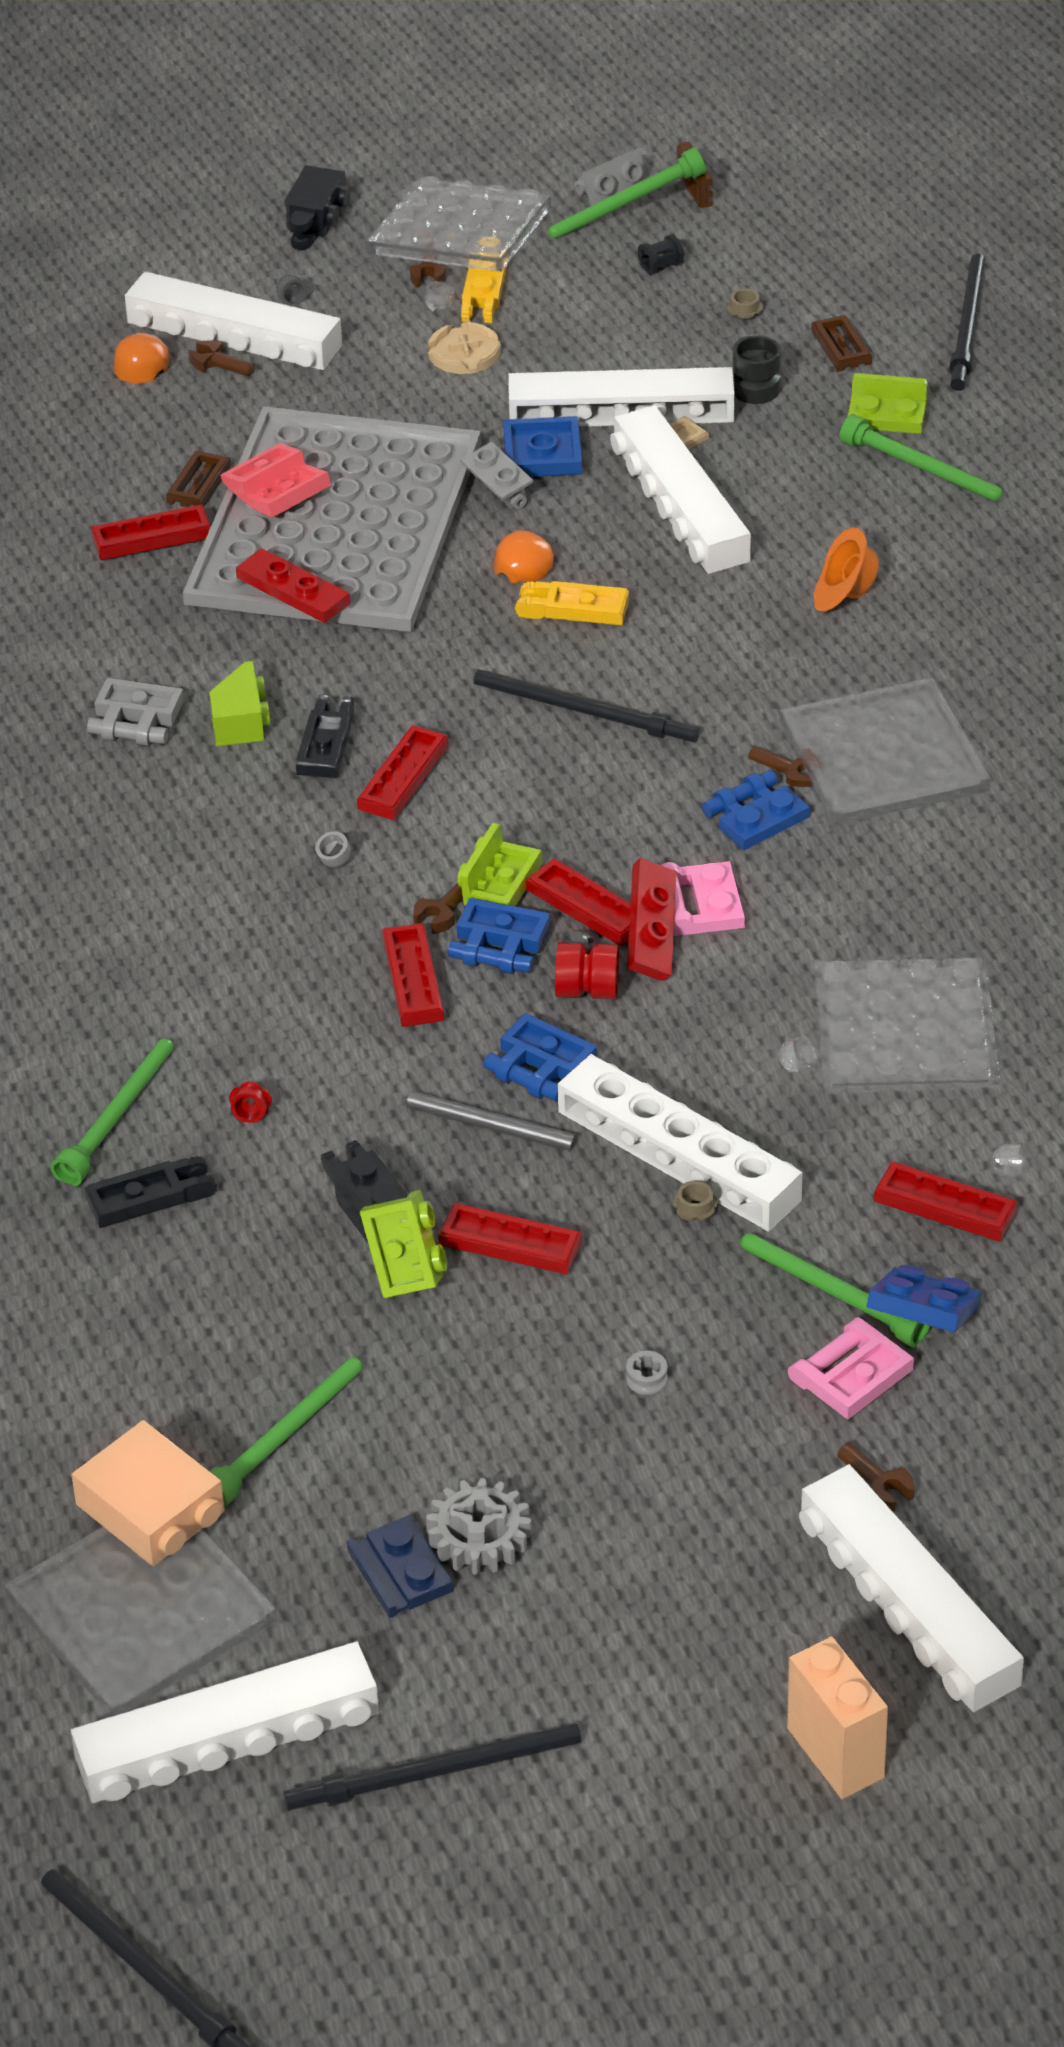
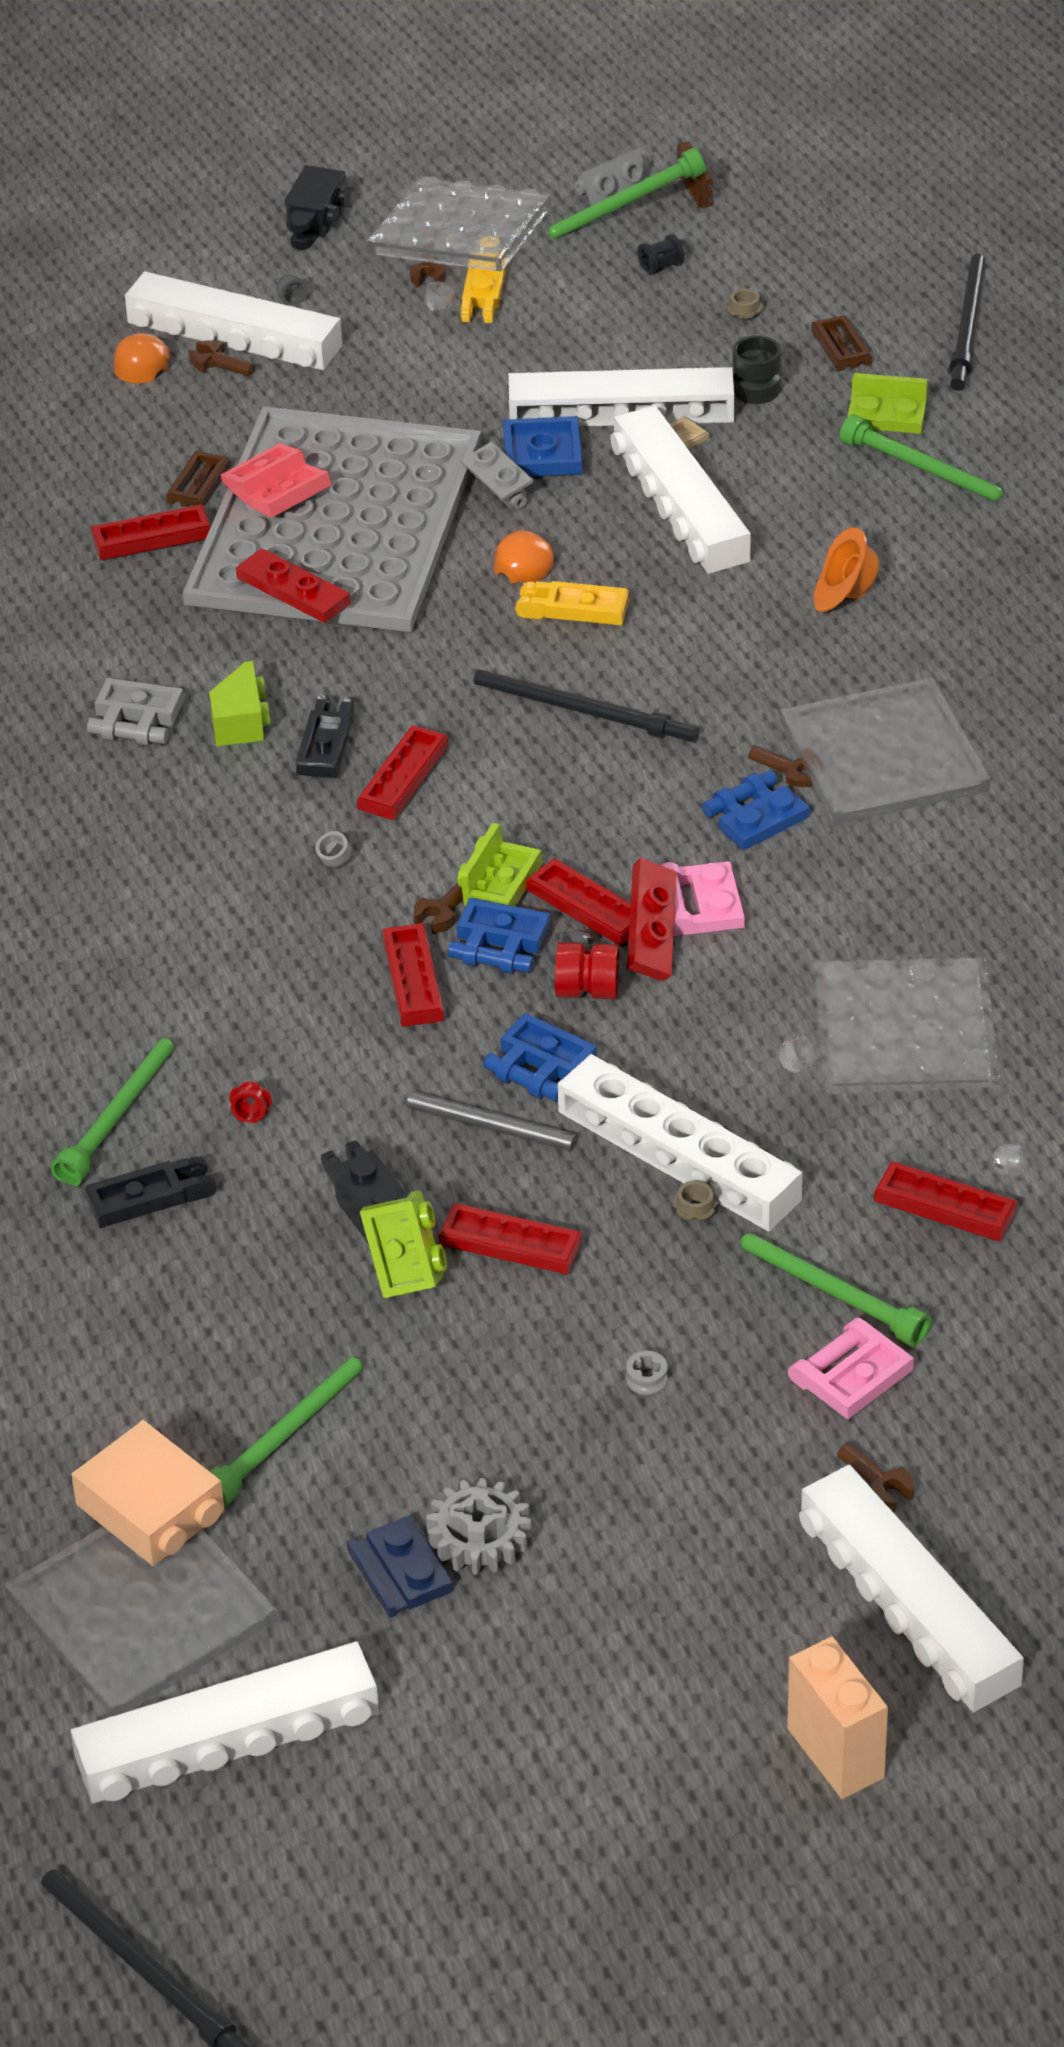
(337, 1788): black bar -> none
(464, 348): tan tile -> none
(924, 1299): blue plate -> none

